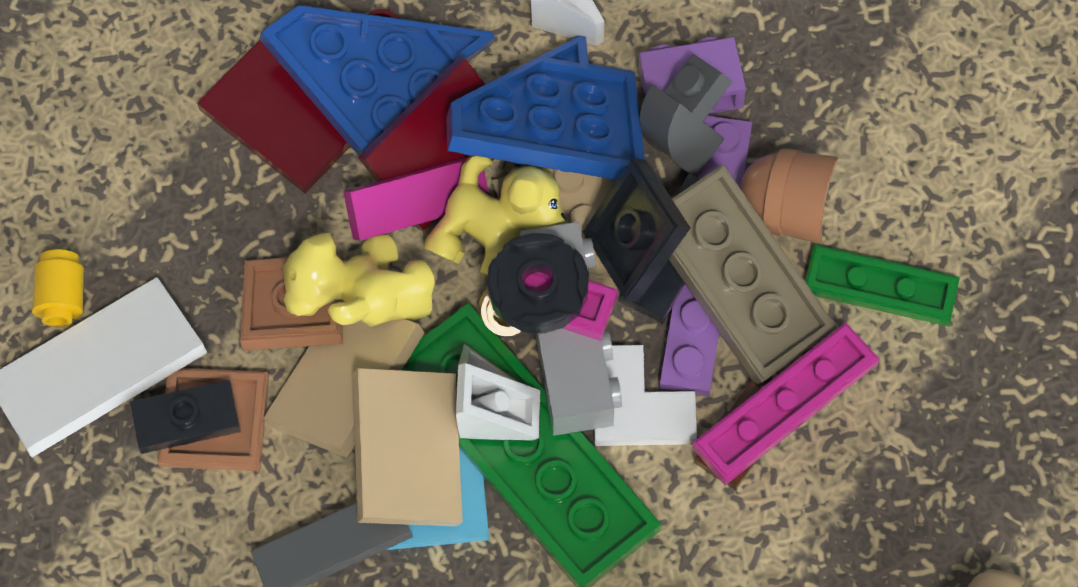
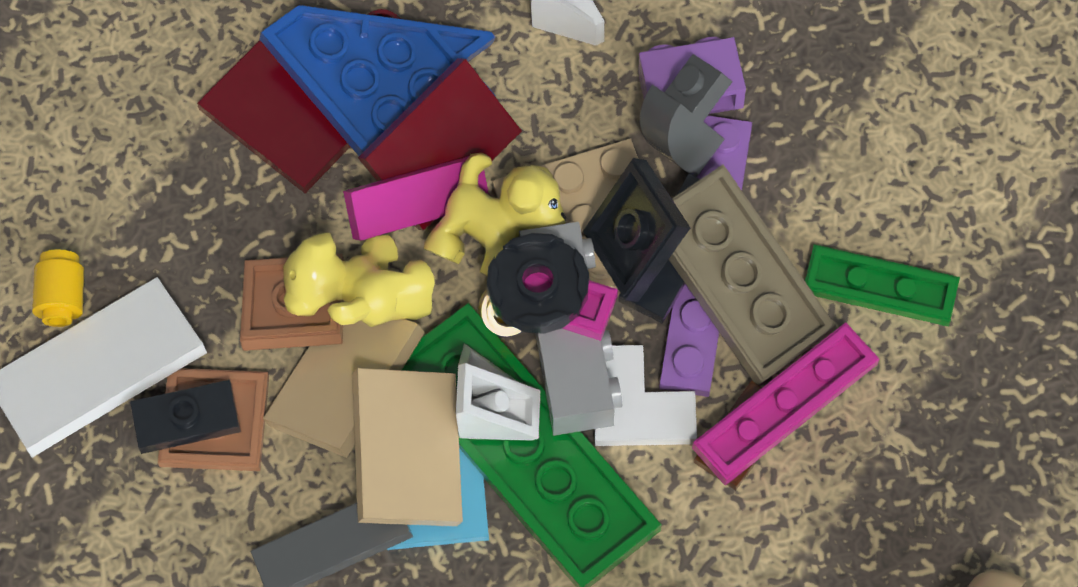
(553, 115): blue wing -> none
(790, 192): nougat helmet -> none

